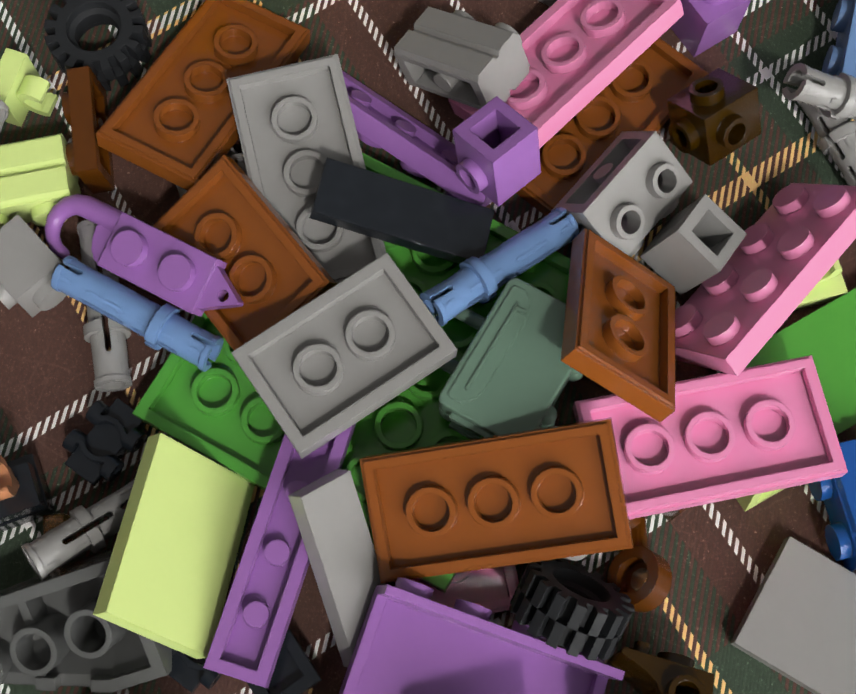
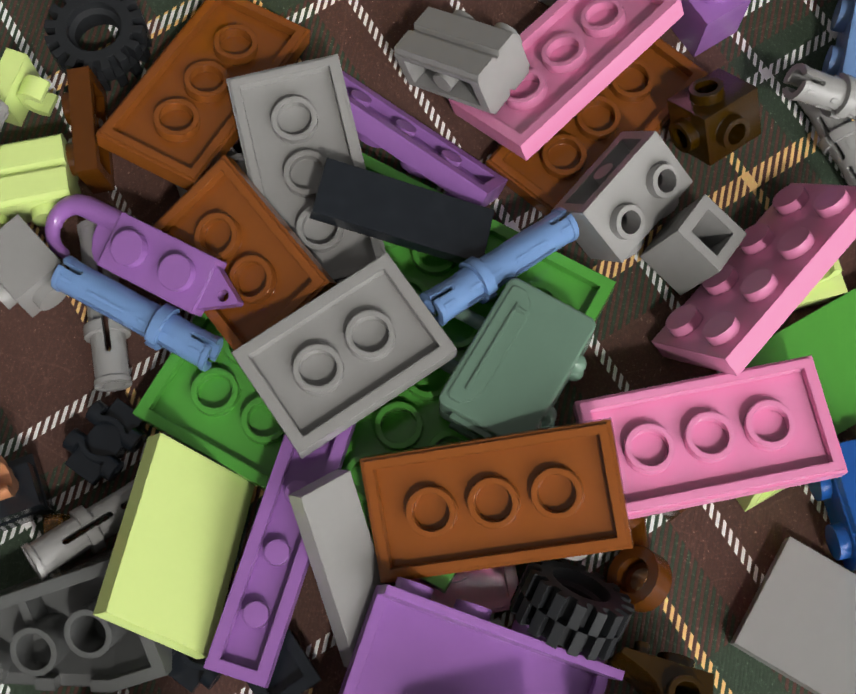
(496, 151): medium lavender brick -> none
(620, 325): dark orange tile -> none

